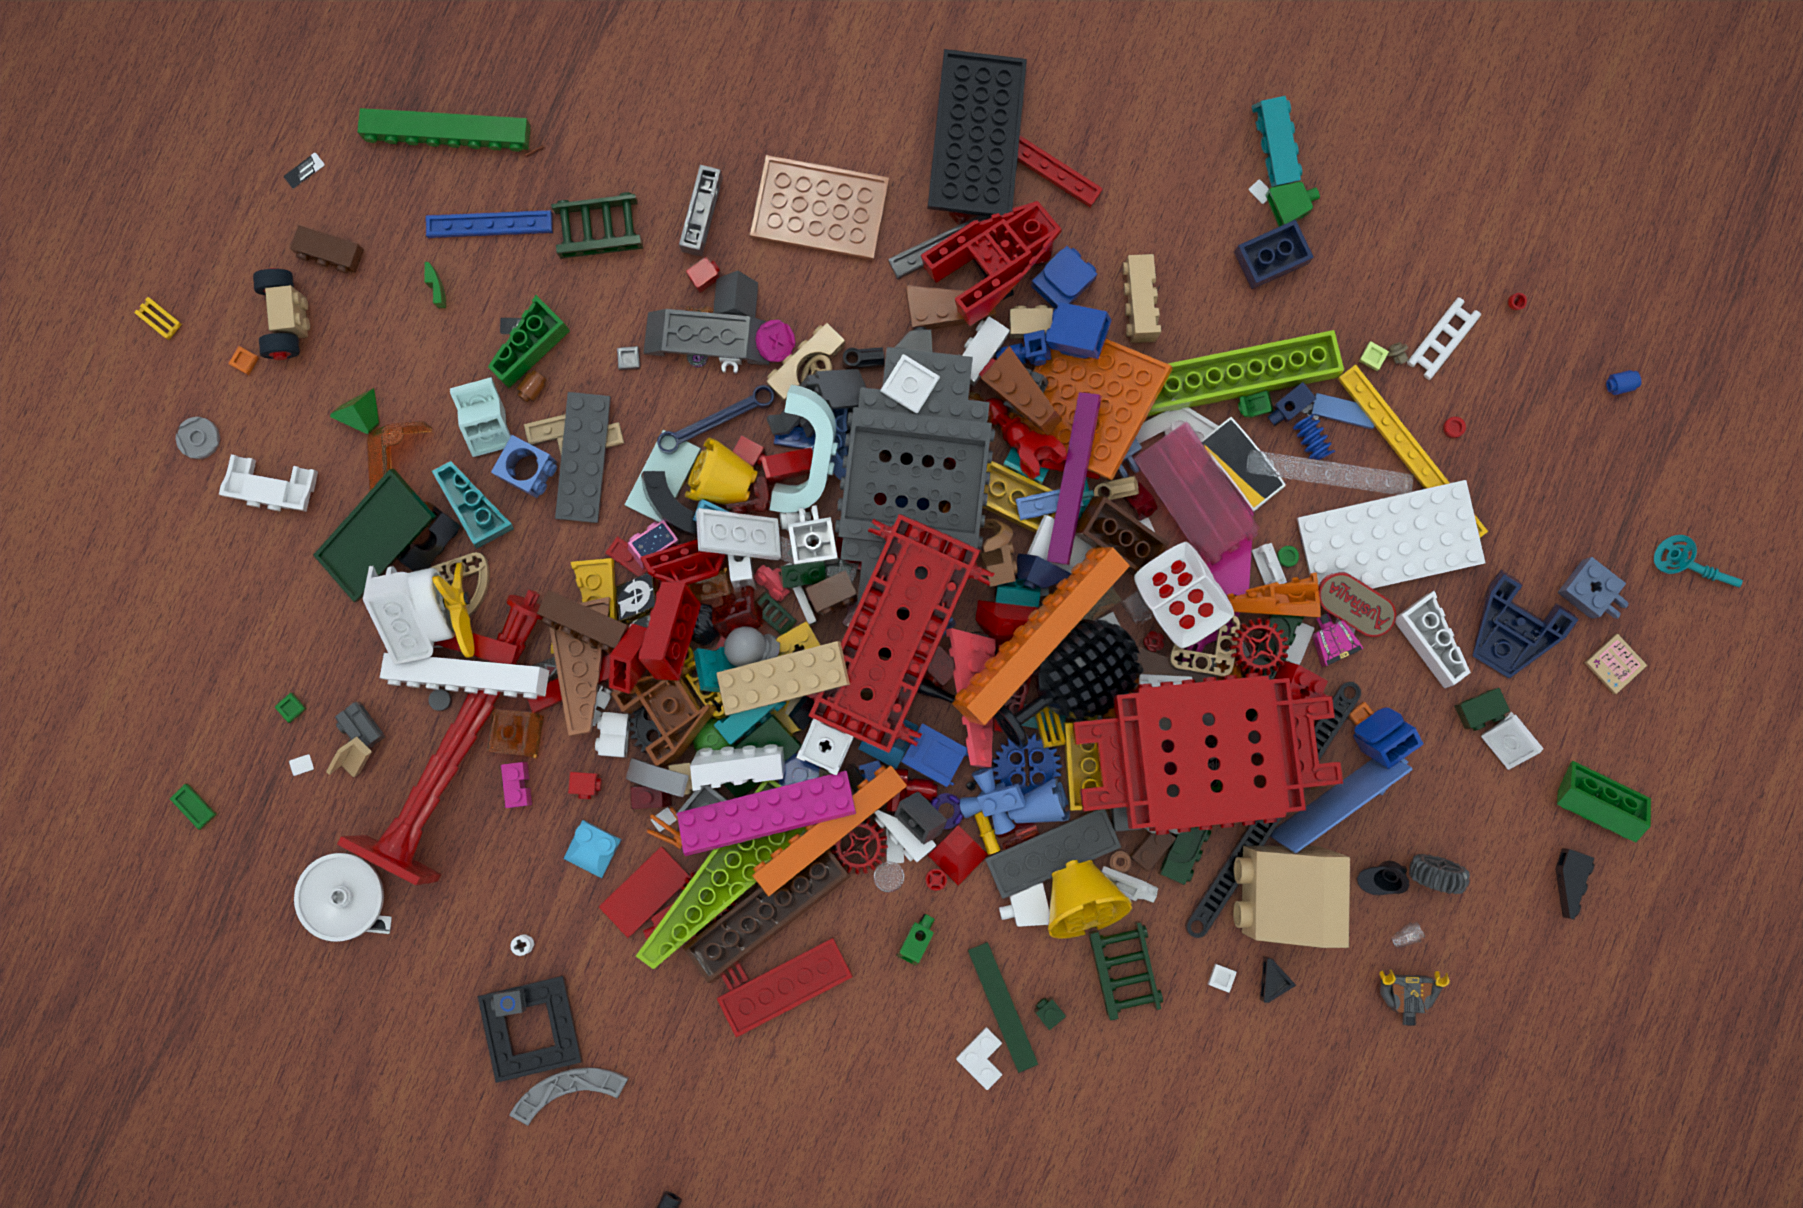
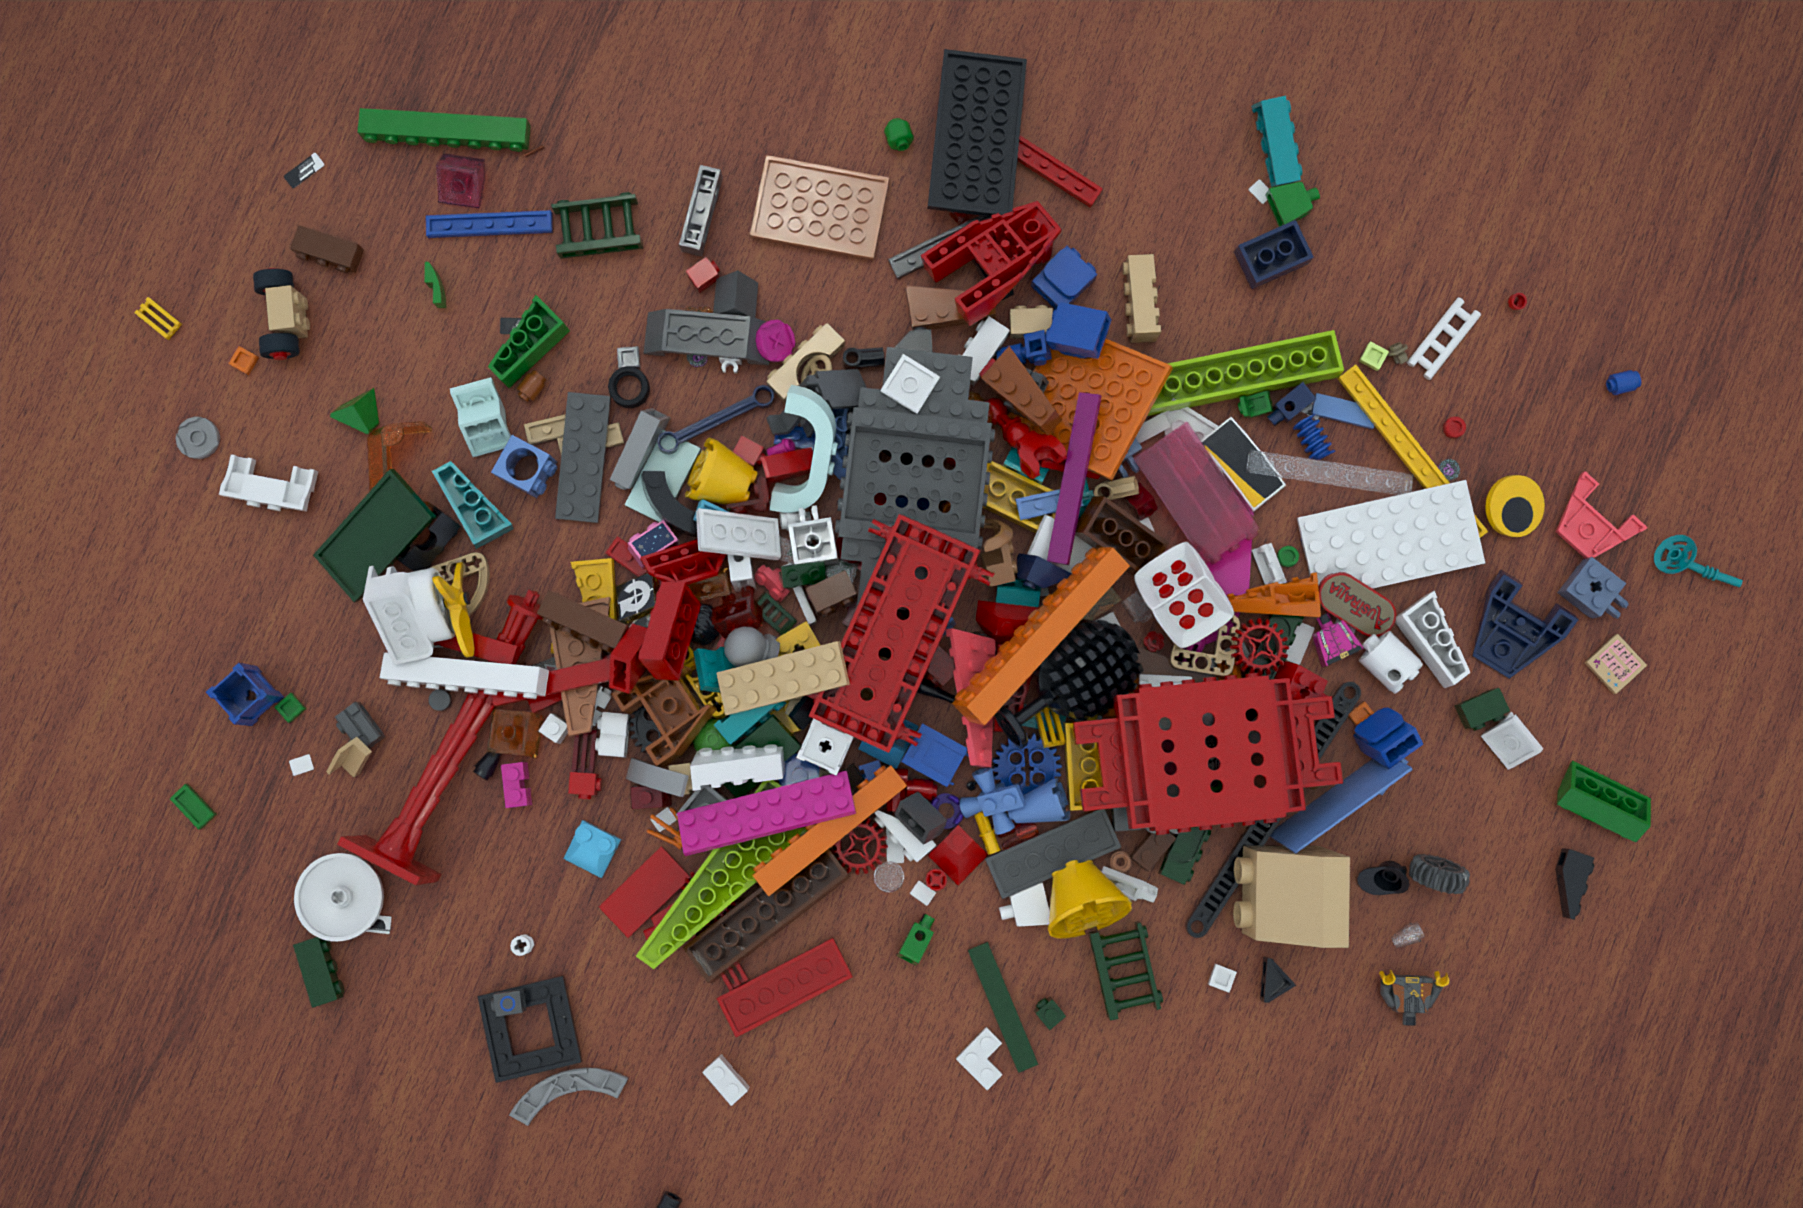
(234, 691): none -> blue container
(318, 971): none -> dark green brick
(460, 180): none -> clear pink slope
(487, 765): none -> black cone
(554, 728): none -> white brick
(565, 680): none -> red tile
(584, 753): none -> dark red tile
(632, 371): none -> black tyre
(639, 447): none -> light grey slope
(726, 1079): none -> white brick
(785, 446): none -> dark pink pin
(898, 134): none -> green head
(922, 893): none -> white sticker
(1390, 661): none -> white cylinder
(1449, 469): none -> clear light blue tile
(1515, 506): none -> yellow piece
(1586, 528): none -> coral wing

